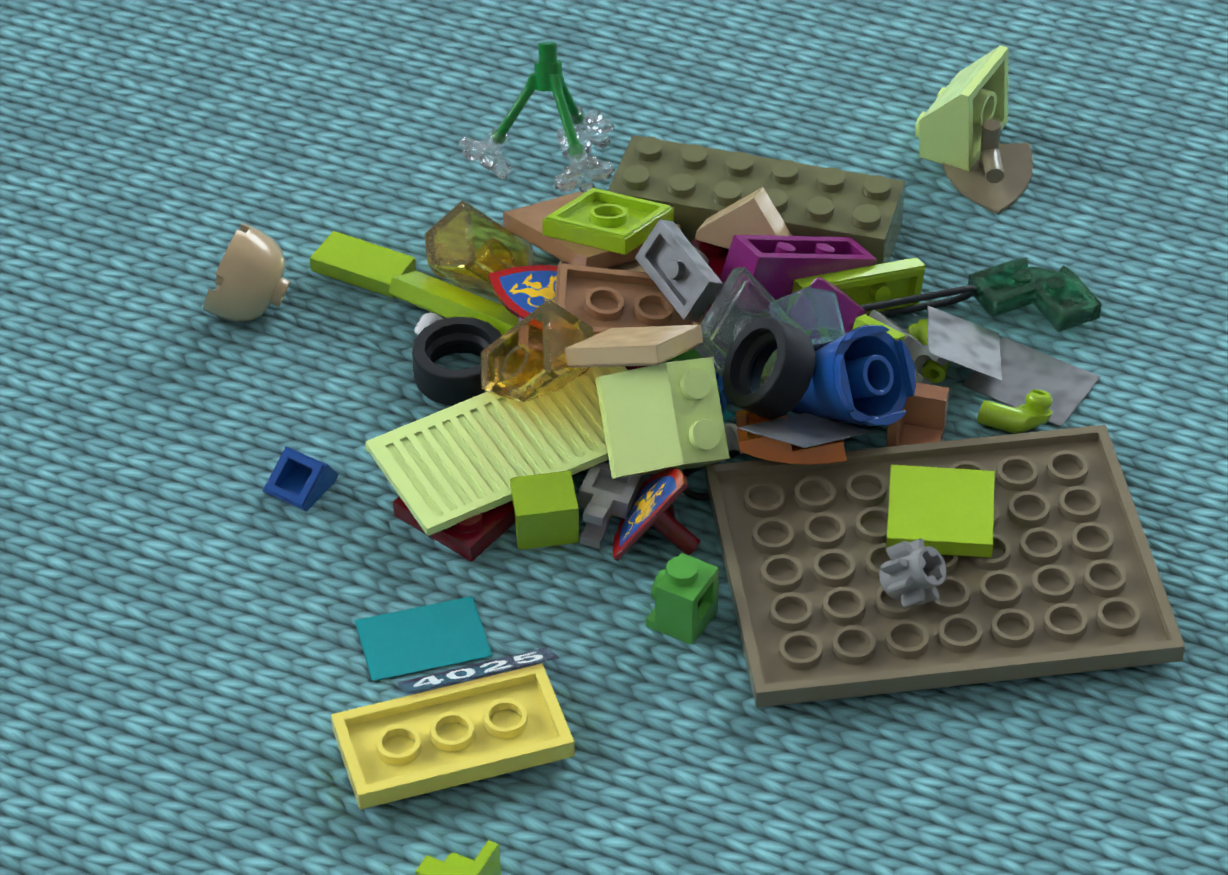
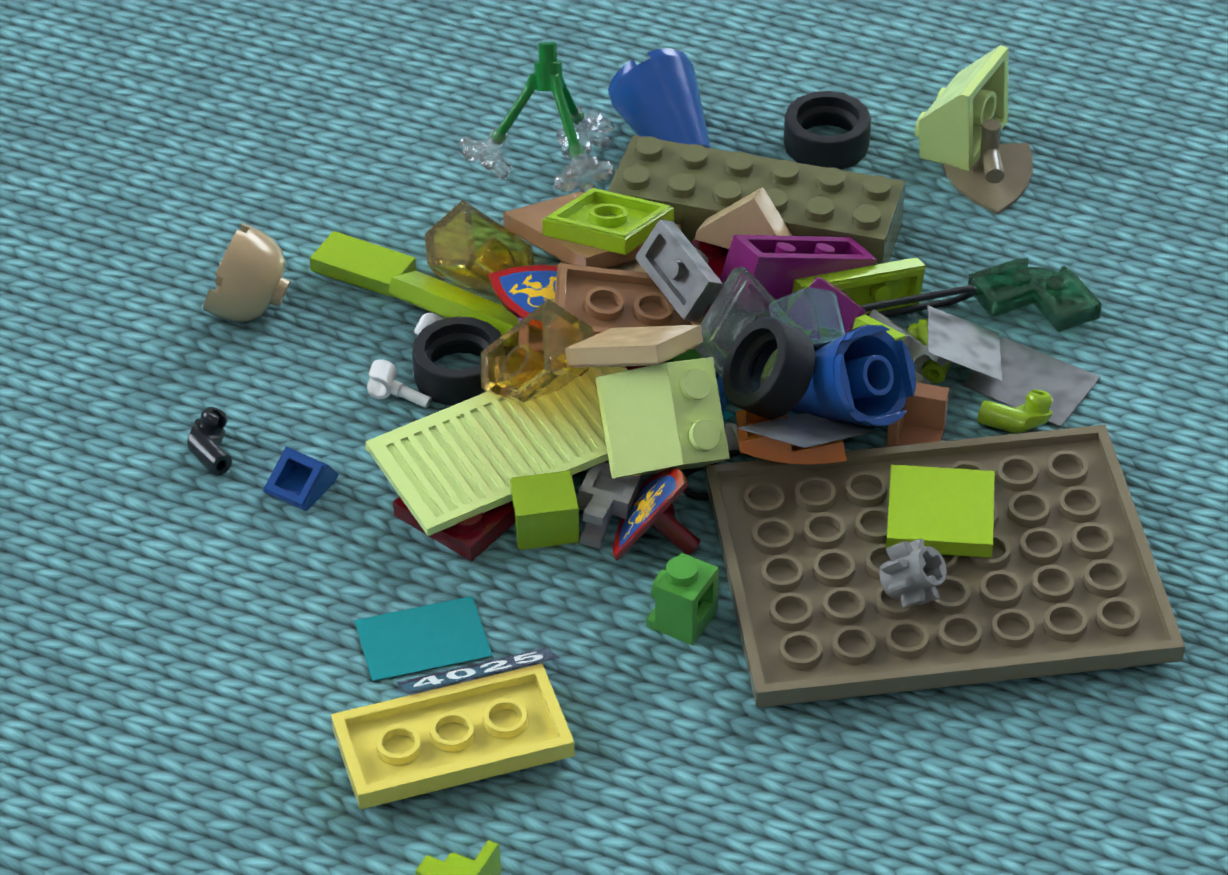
(206, 439): none -> black arm
(383, 383): none -> white hand
(661, 98): none -> blue cone
(832, 110): none -> black tyre

